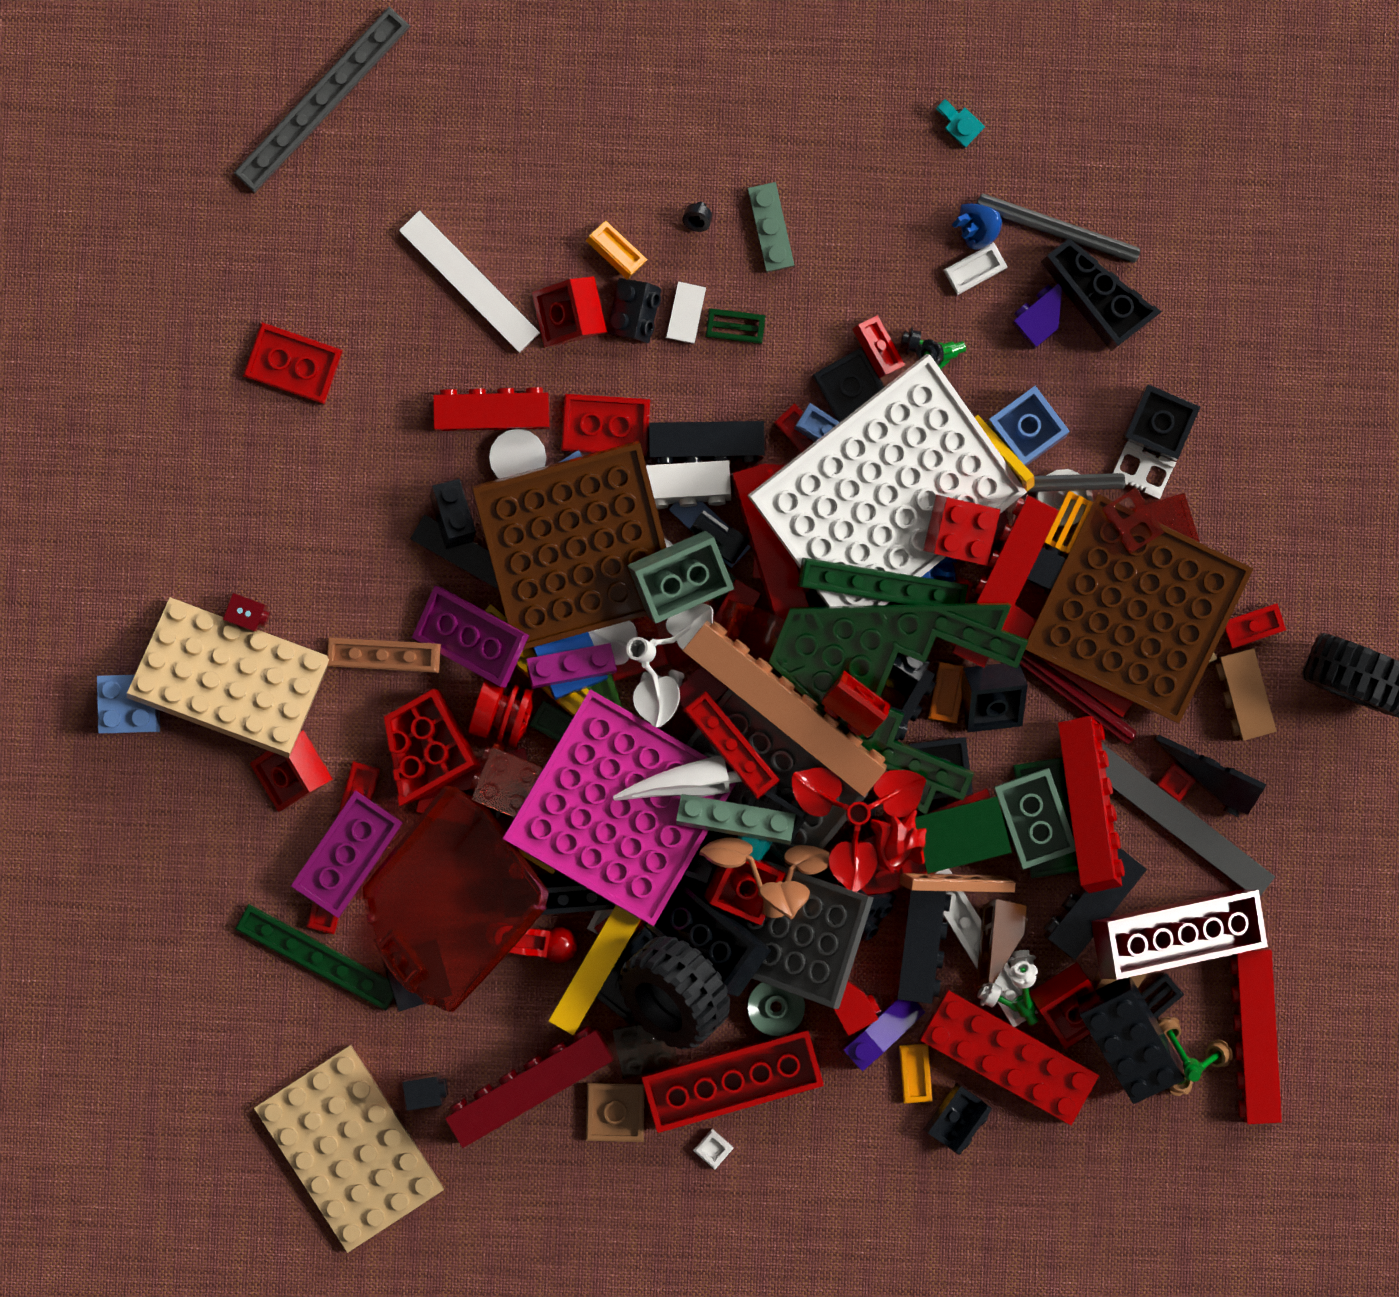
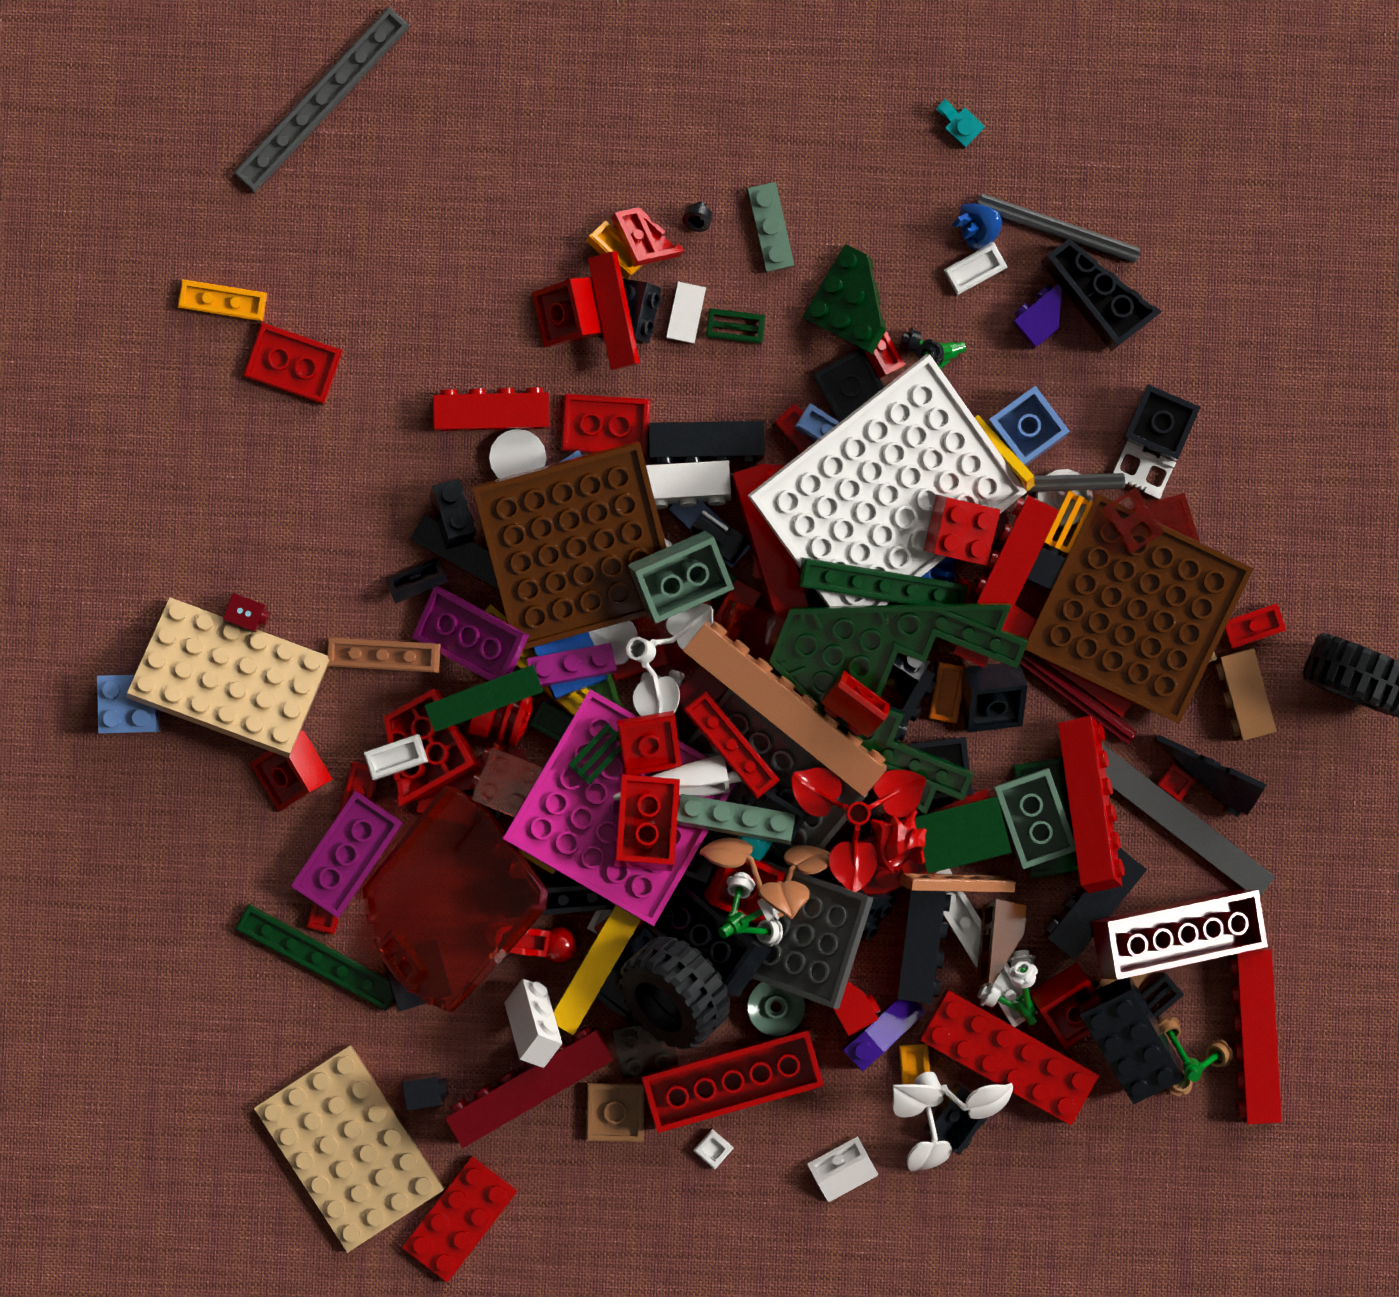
(222, 300): none -> light orange tile
(396, 757): none -> white tile
(416, 580): none -> black tile
(460, 1219): none -> red plate
(469, 281): white tile -> none
(484, 698): none -> dark green tile
(533, 1023): none -> white brick
(581, 772): none -> dark green tile
(613, 310): none -> red tile
(643, 238): none -> wing
(647, 823): none -> red slope
(649, 743): none -> red tile
(767, 931): none -> plant
(842, 1169): none -> white panel
(849, 301): none -> dark green plate
(927, 1093): none -> white plant

